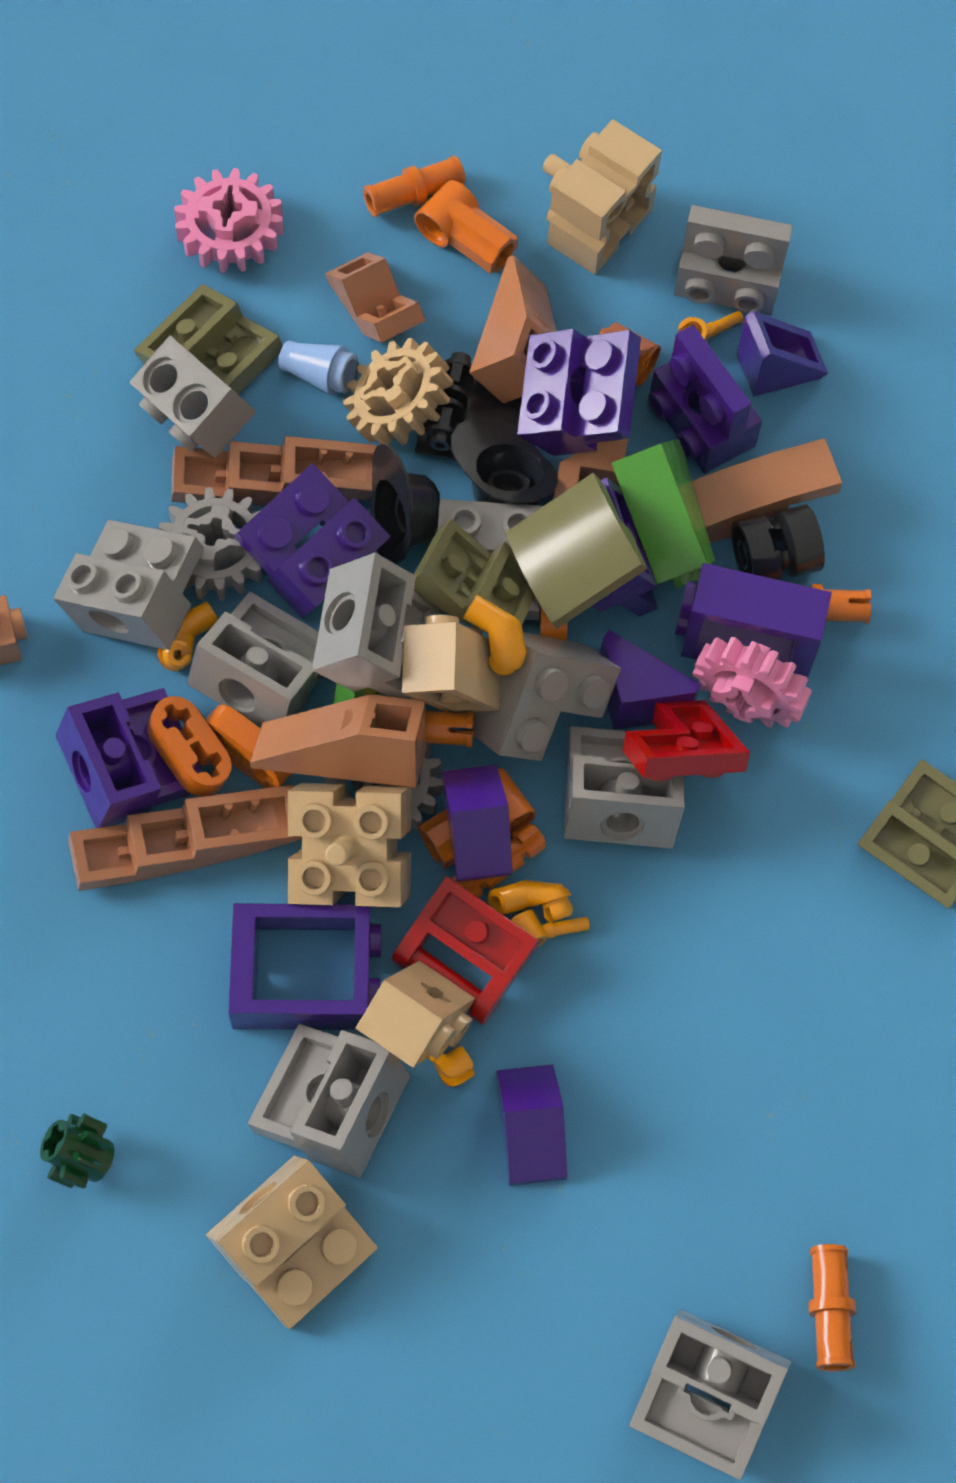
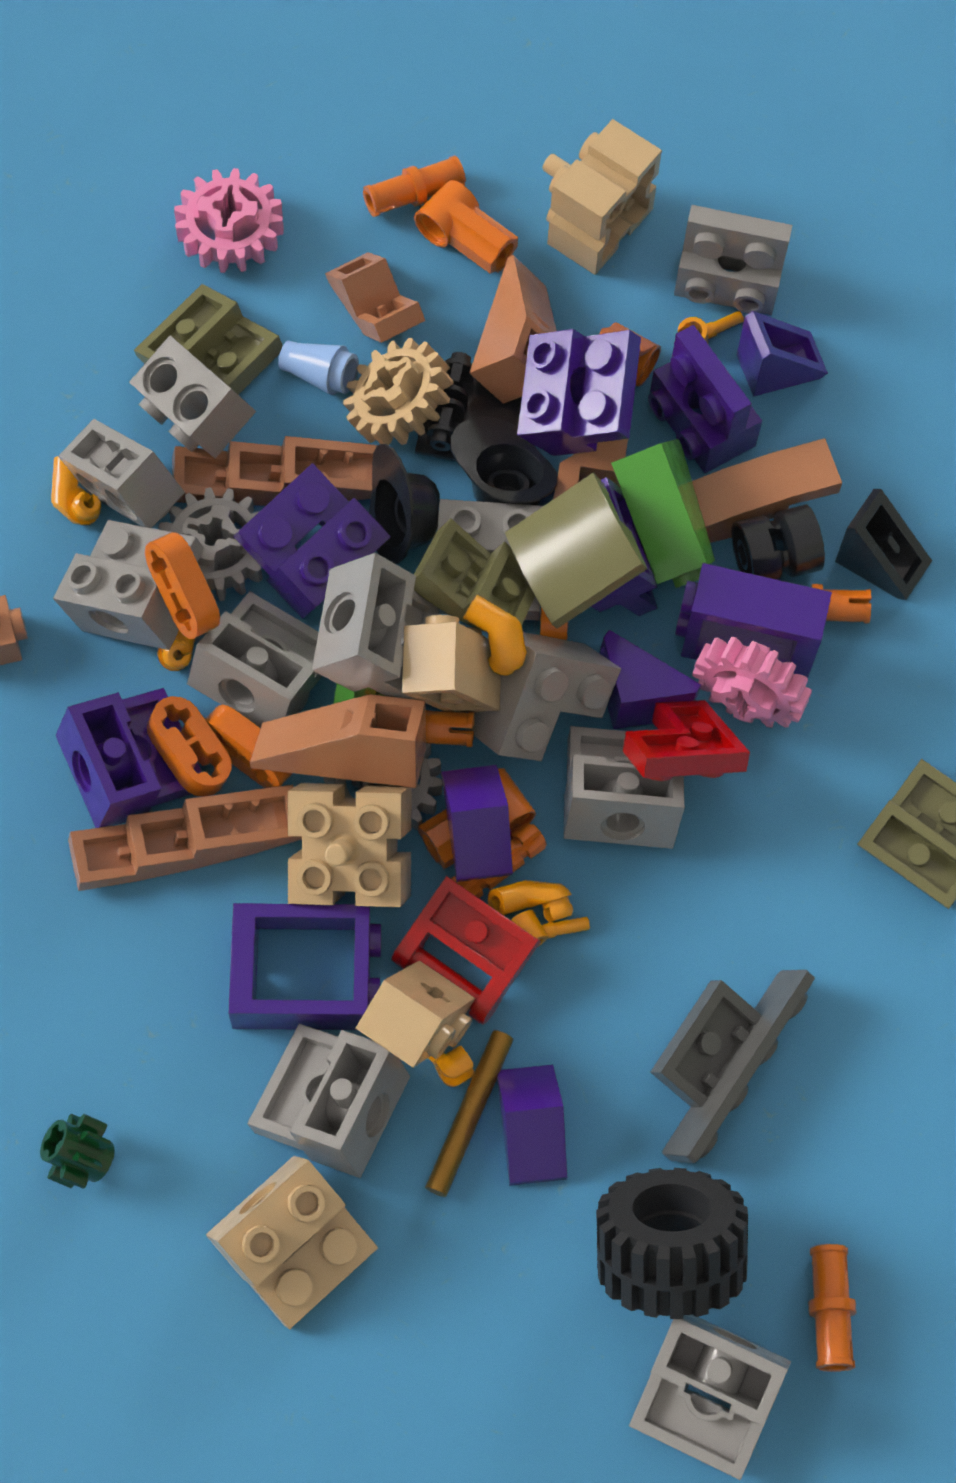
(70, 498): none -> light orange arm
(122, 474): none -> light grey brick
(182, 585): none -> orange beam
(469, 1113): none -> pearl gold bar
(672, 1242): none -> black tyre
(719, 1053): none -> dark grey bracket
(883, 548): none -> black slope

